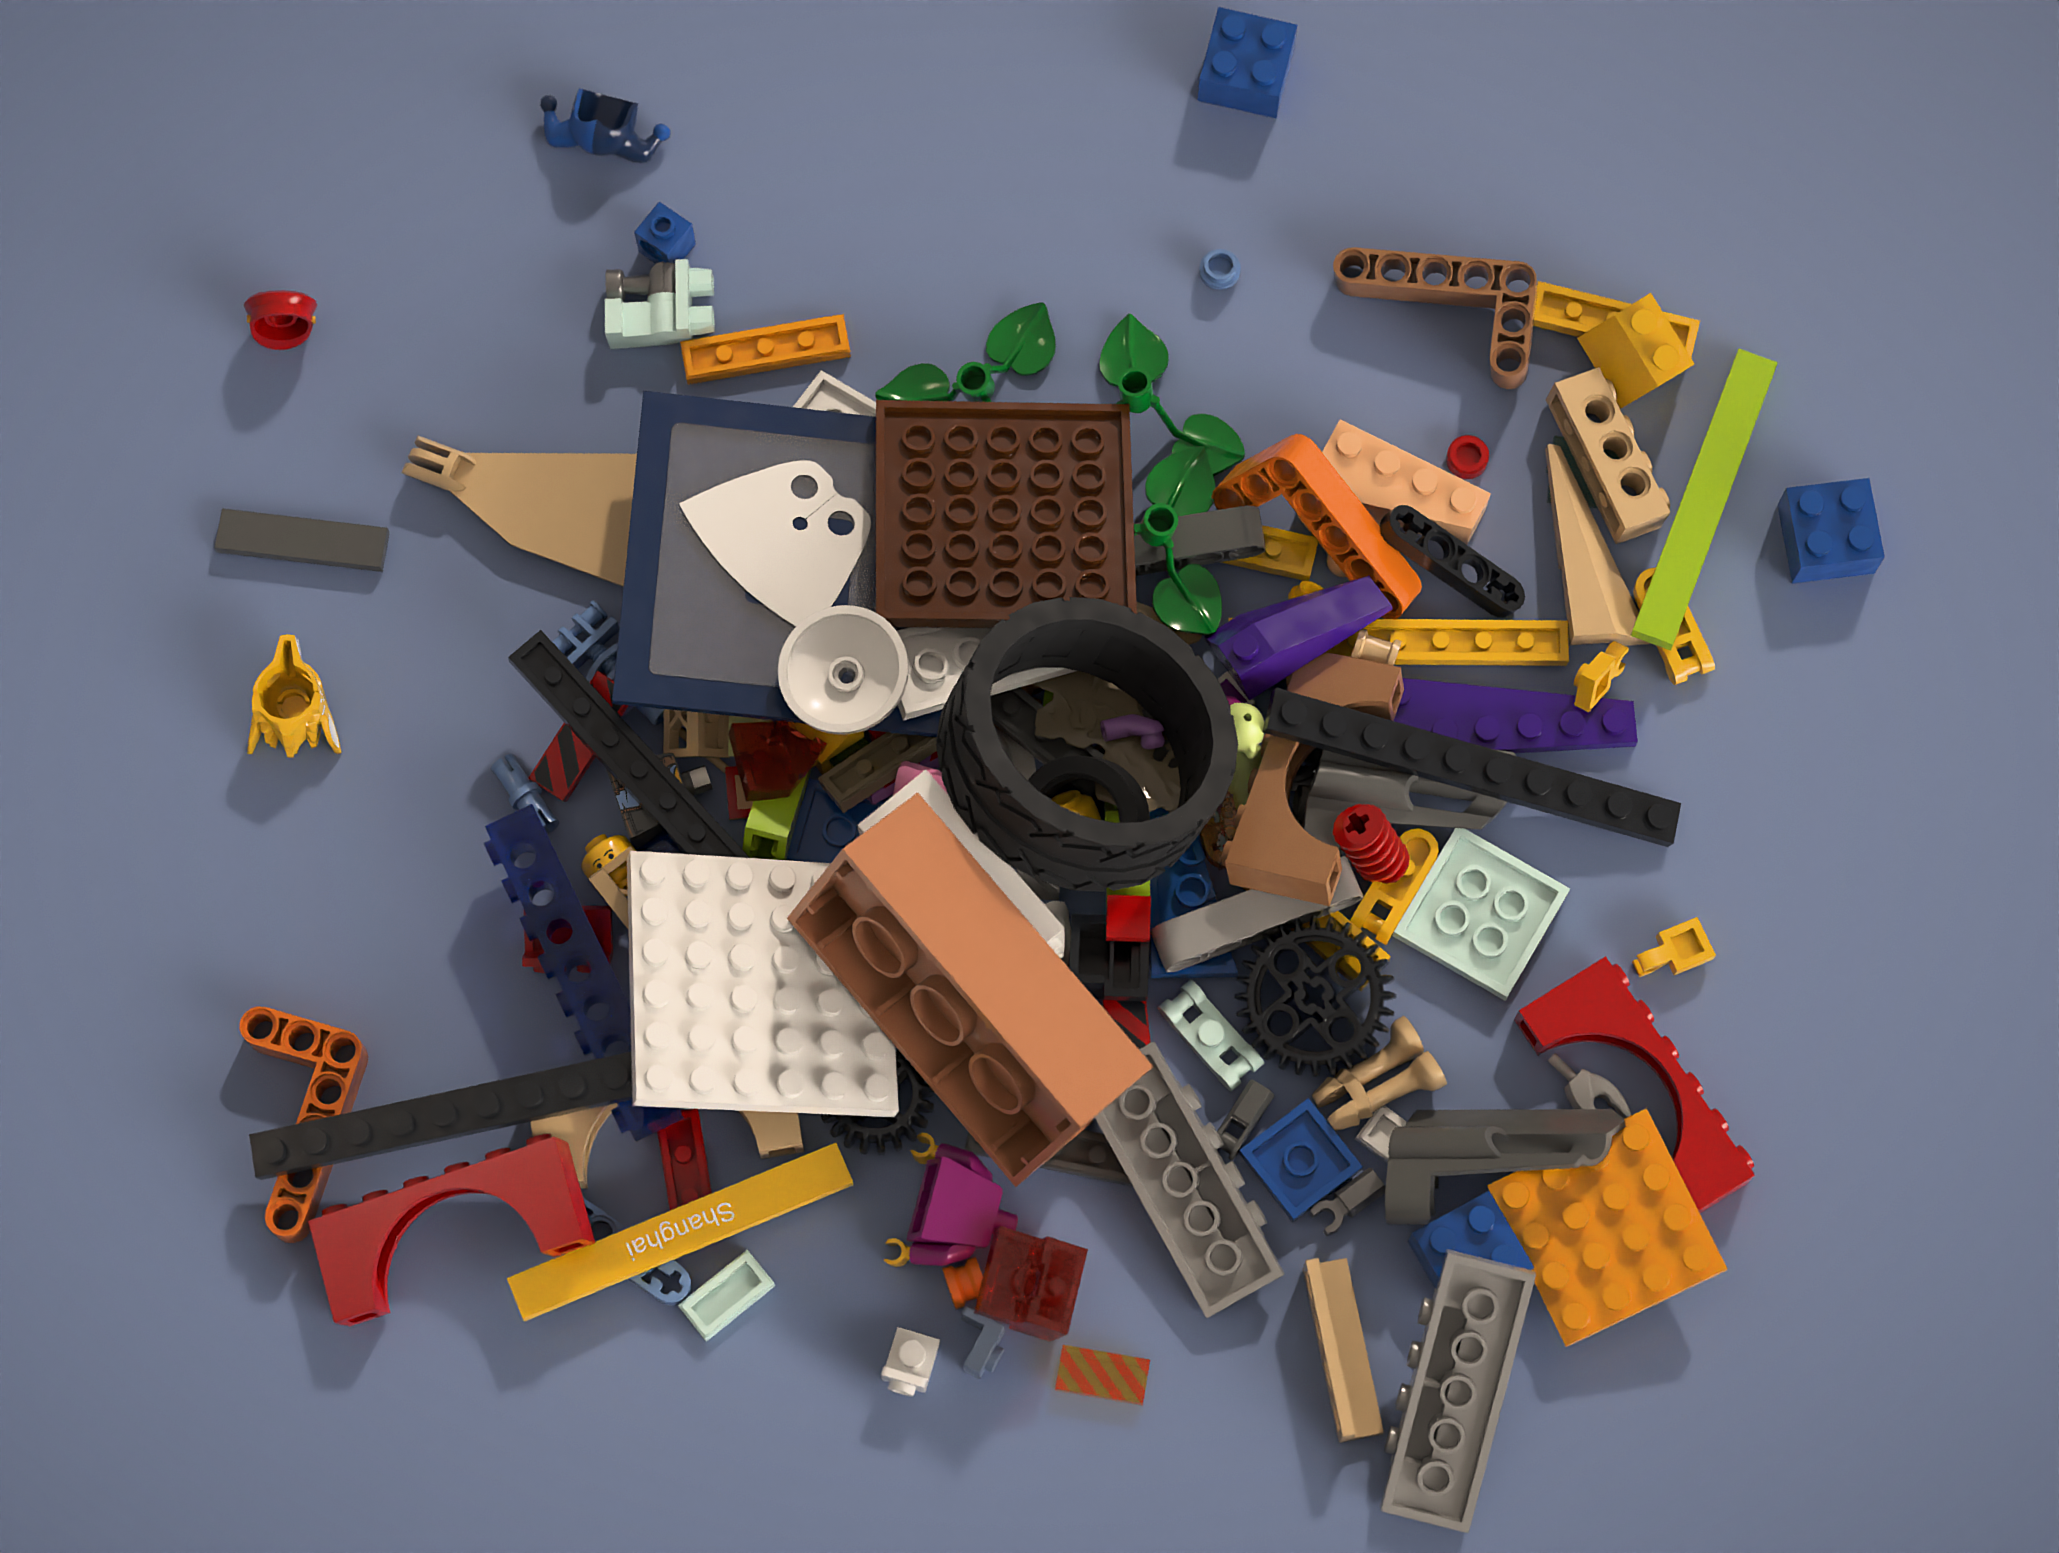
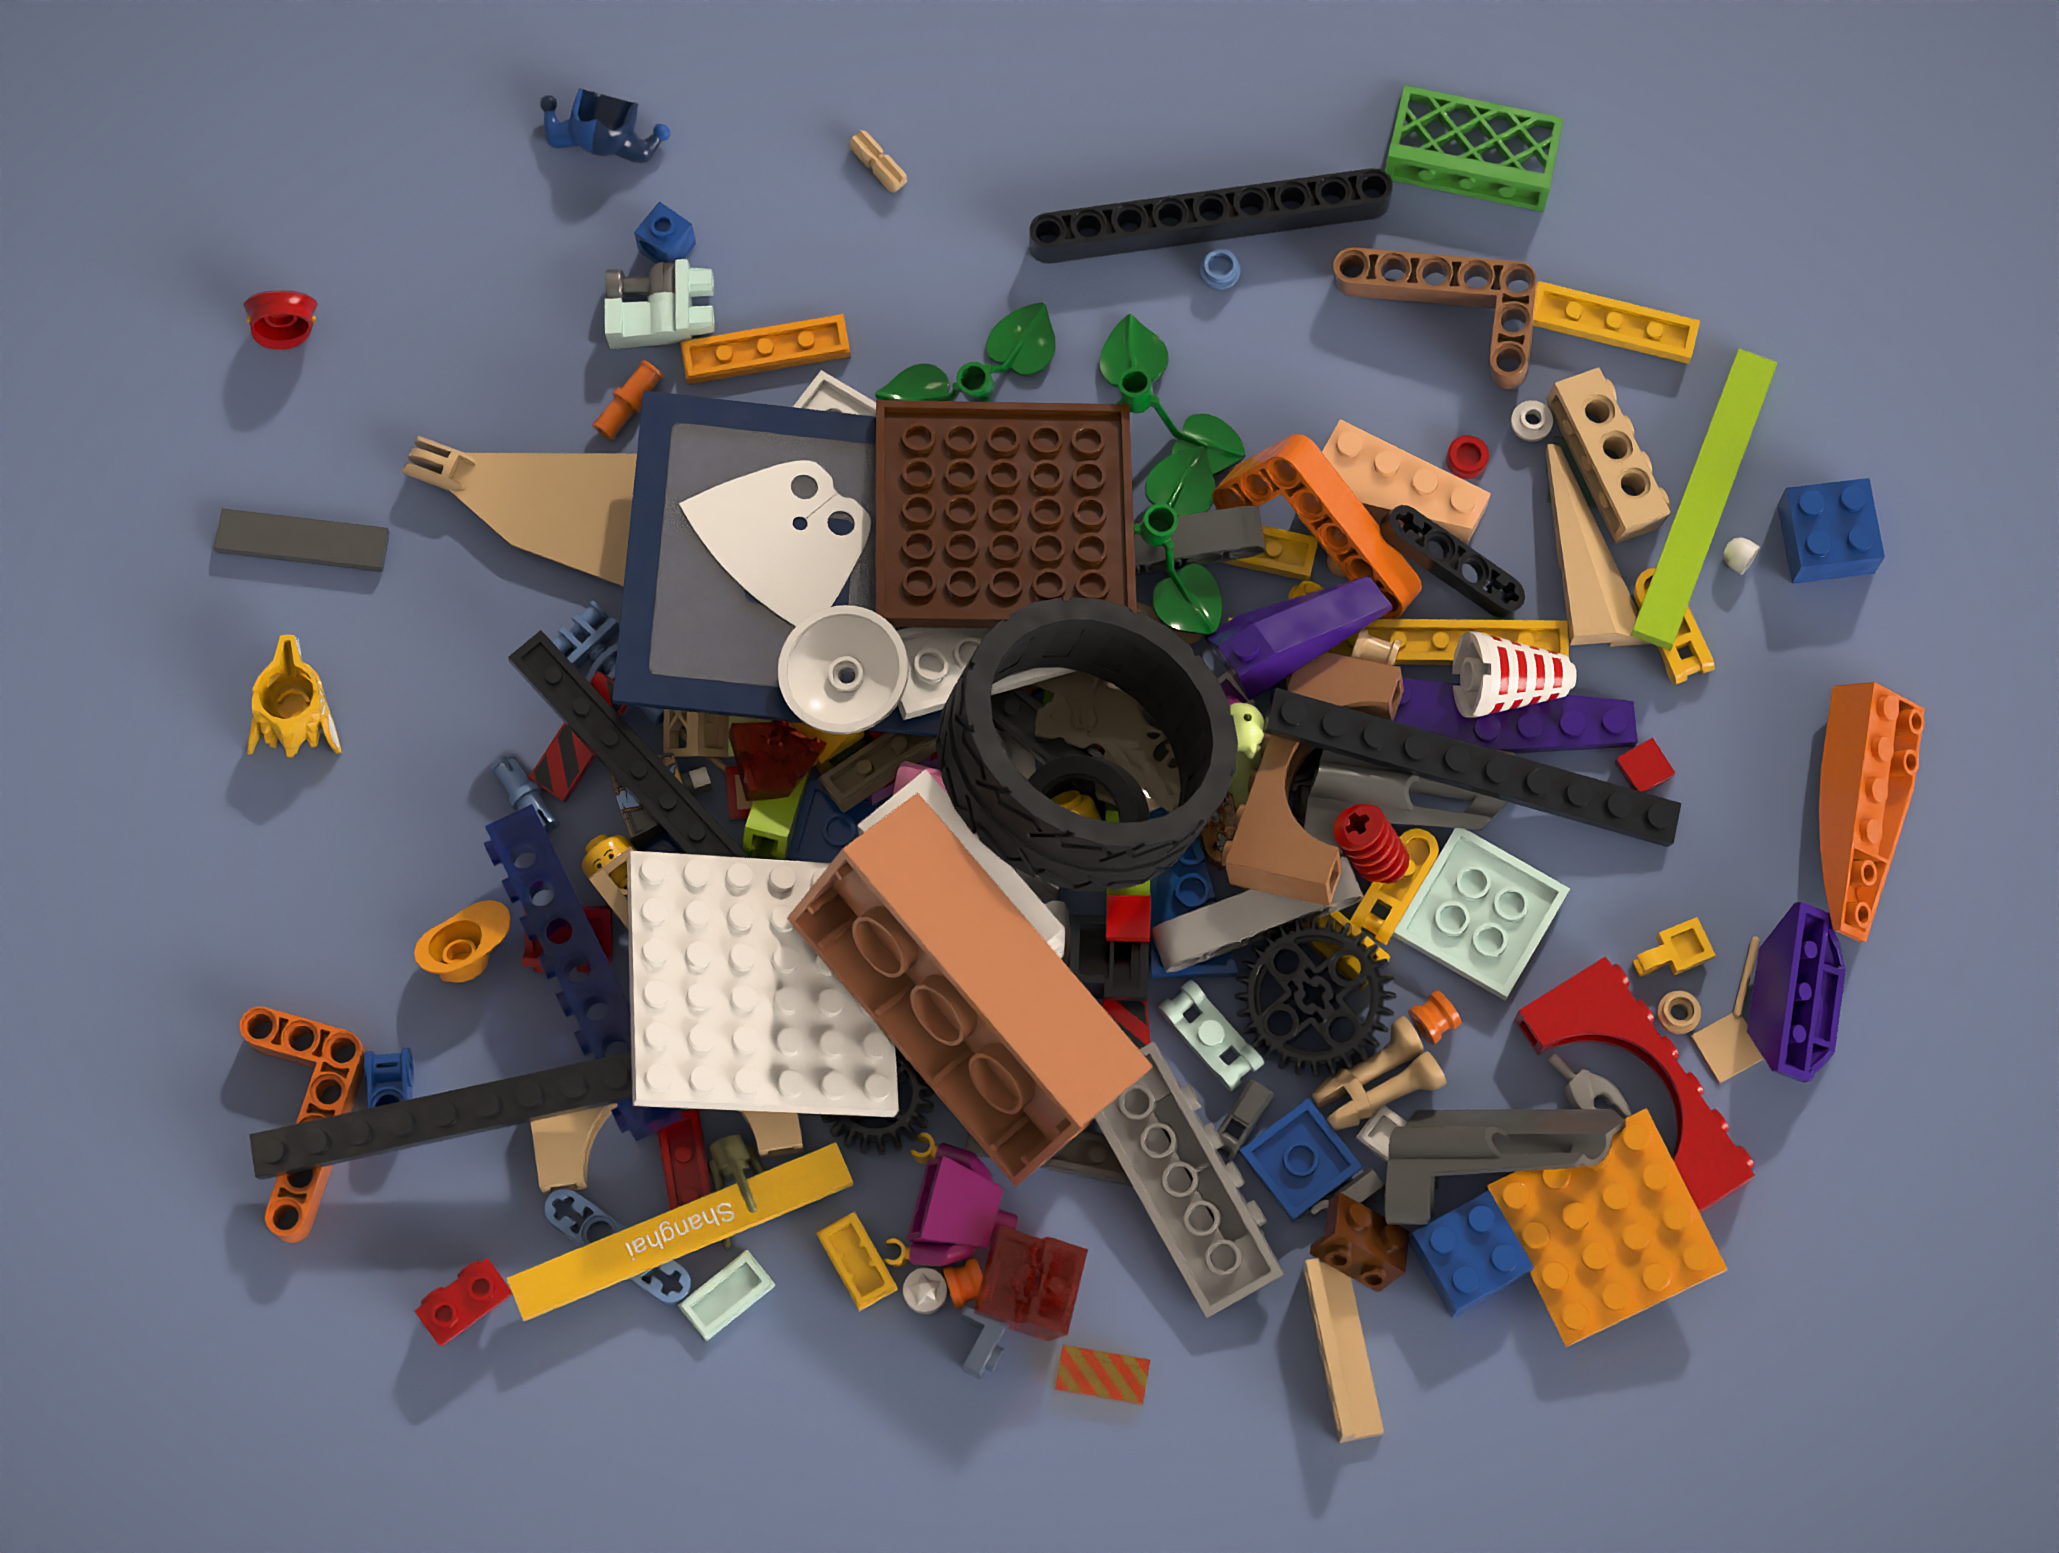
(360, 1240): red arch -> none
(389, 1077): none -> blue piece
(463, 944): none -> light orange piece
(463, 1302): none -> red bracket
(627, 400): none -> orange pin
(732, 1160): none -> olive plant
(856, 1261): none -> yellow plate
(883, 165): none -> tan piece
(910, 1362): white bracket -> none
(925, 1290): none -> white tile
(1134, 725): medium lavender arm -> none
(1225, 202): none -> black beam
(1247, 62): blue brick -> none
(1362, 1244): none -> reddish brown bracket
(1434, 1017): none -> orange wheel
(1455, 1390): light grey plate -> none
(1469, 173): none -> bright green fence
(1506, 674): none -> white cone
(1524, 429): none -> white plate
(1595, 678): yellow plate -> none
(1636, 350): yellow slope -> none
(1645, 766): none -> red tile
(1687, 1003): none -> tan plate
(1726, 1042): none -> tan piece
(1740, 554): none -> white hinge
(1798, 993): none -> dark purple wedge
(1864, 797): none -> orange wedge

